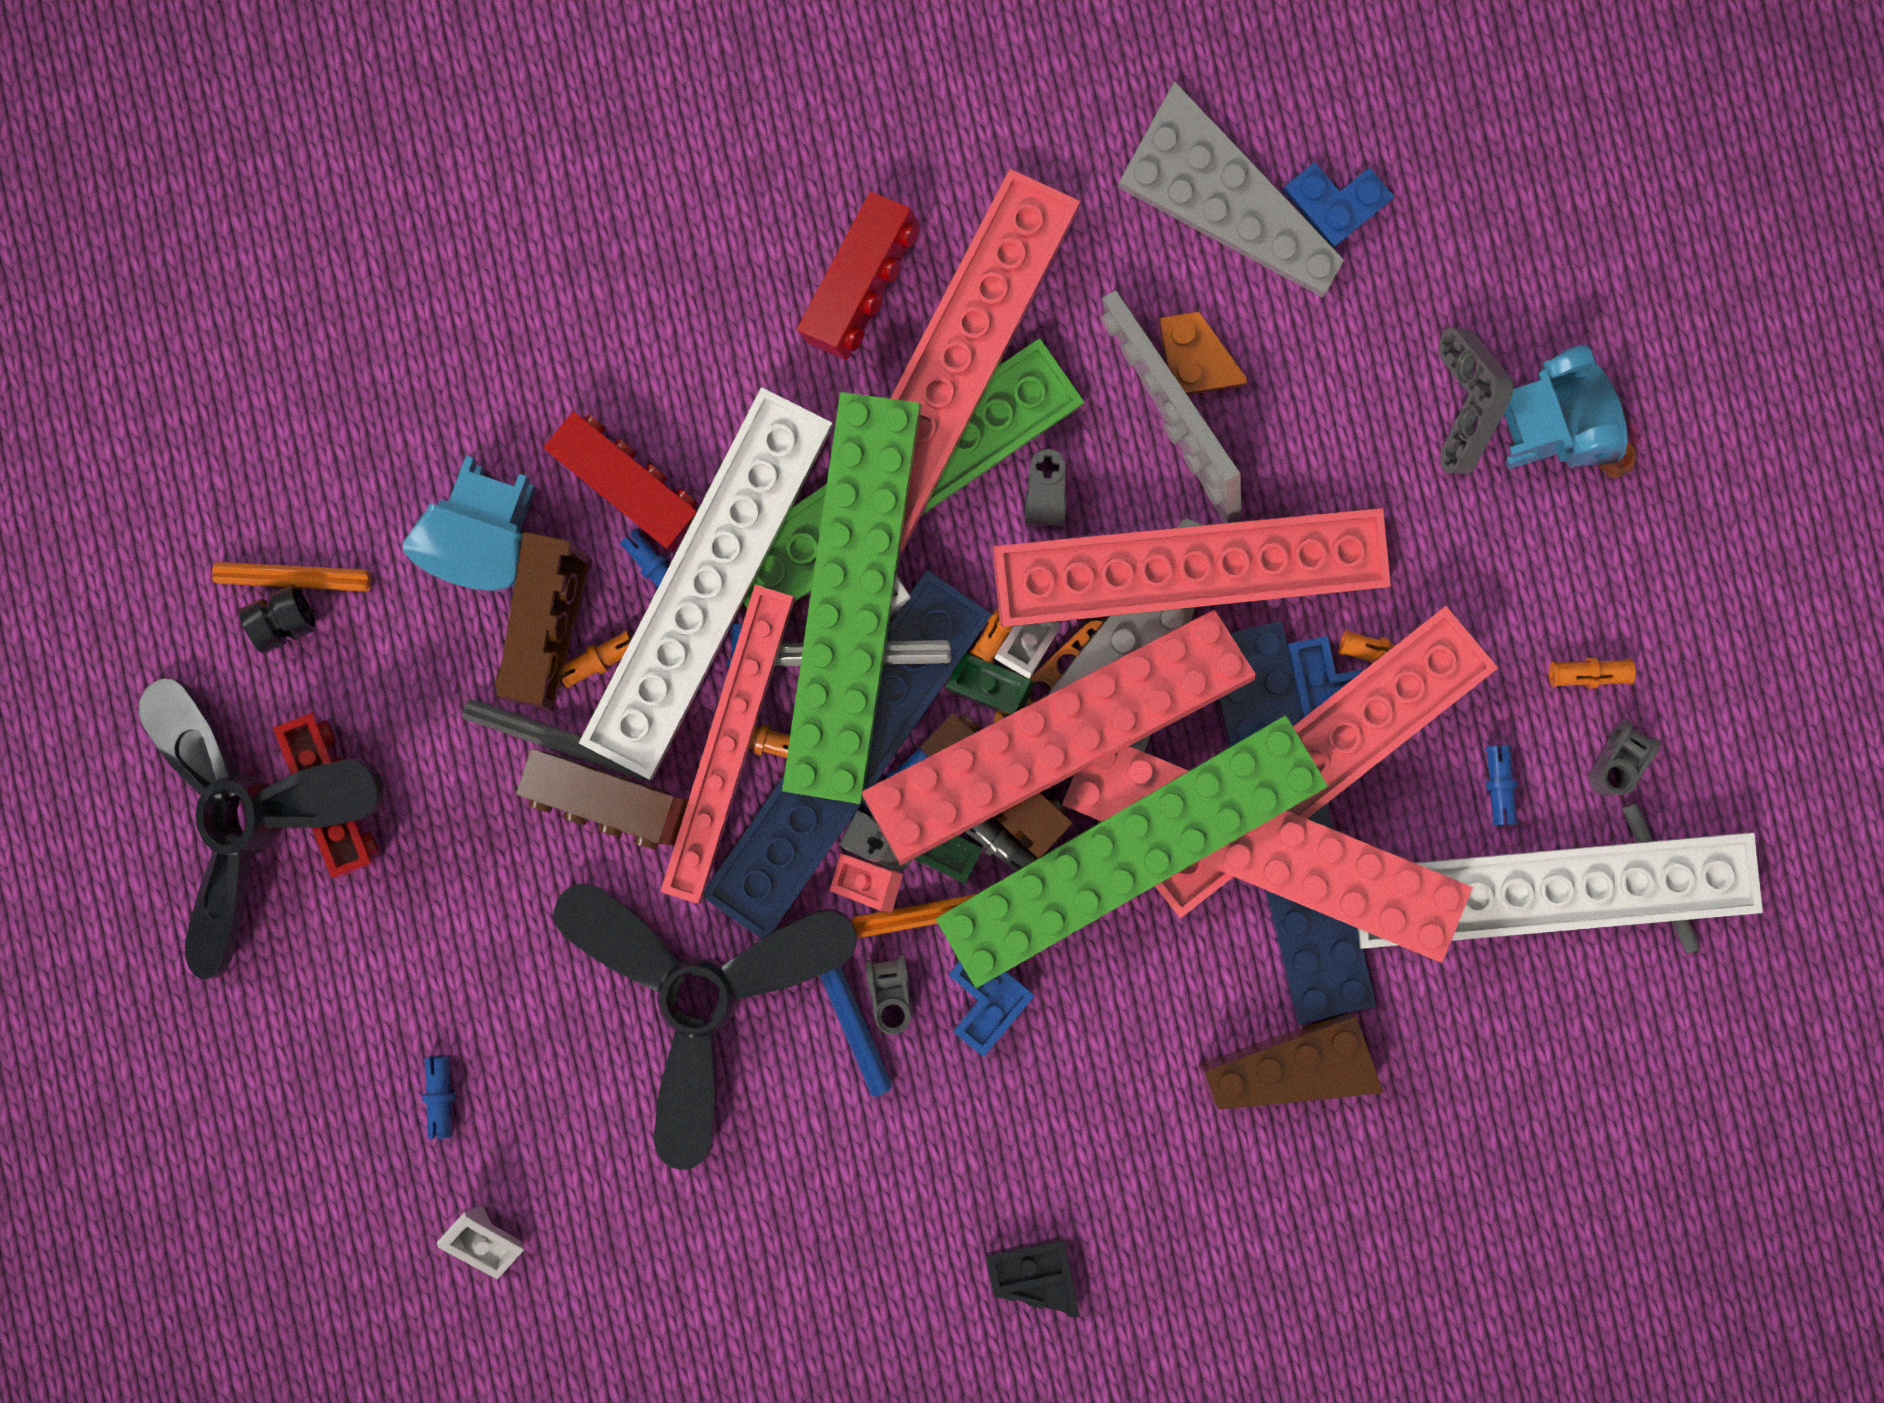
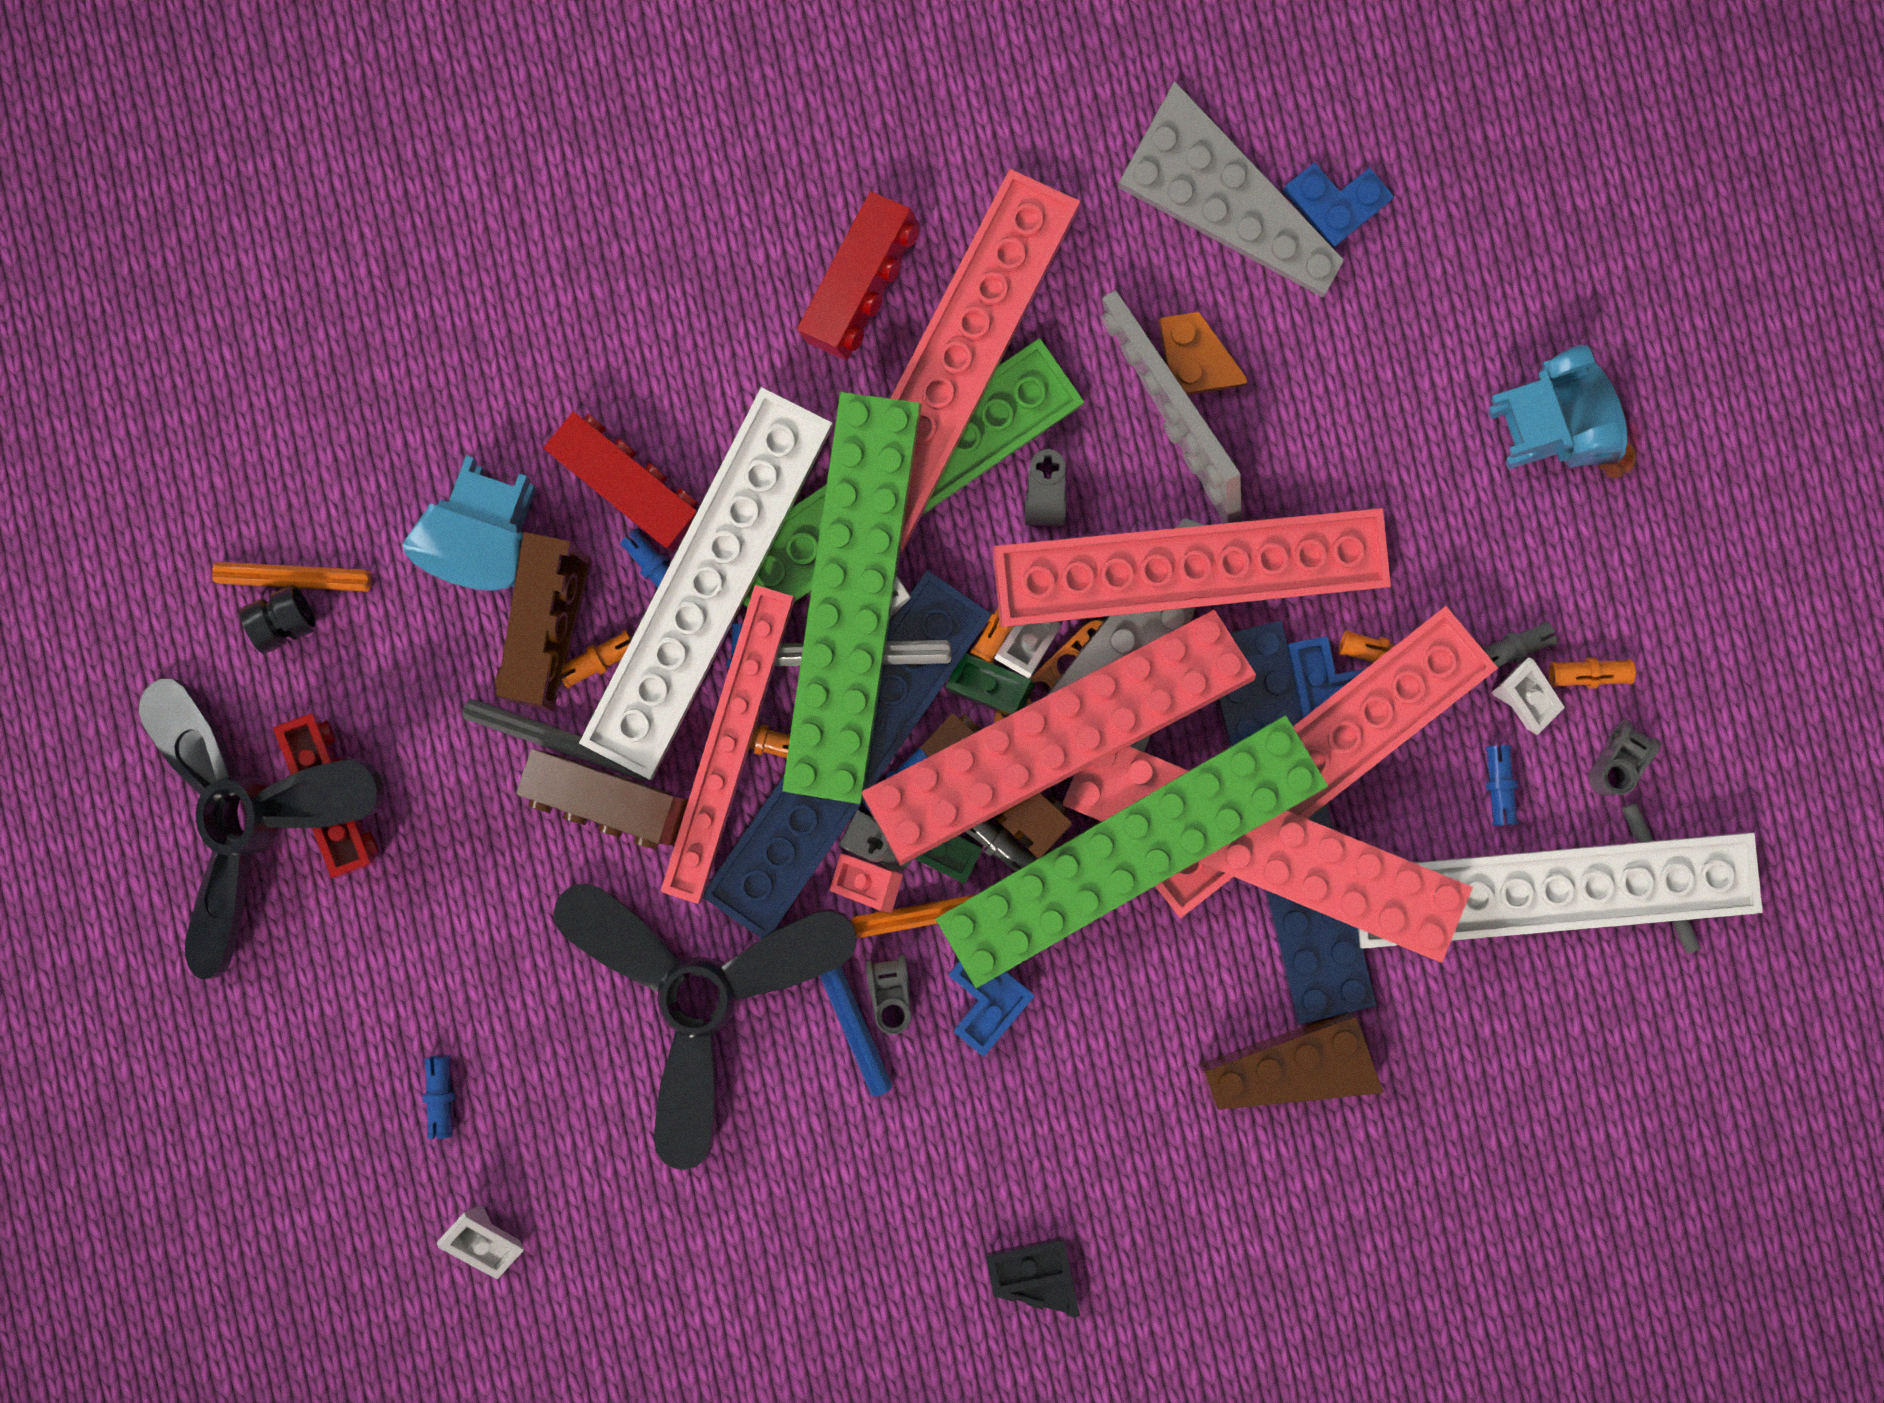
(1485, 401): dark grey beam -> none
(1517, 646): none -> dark grey pin
(1530, 696): none -> white slope

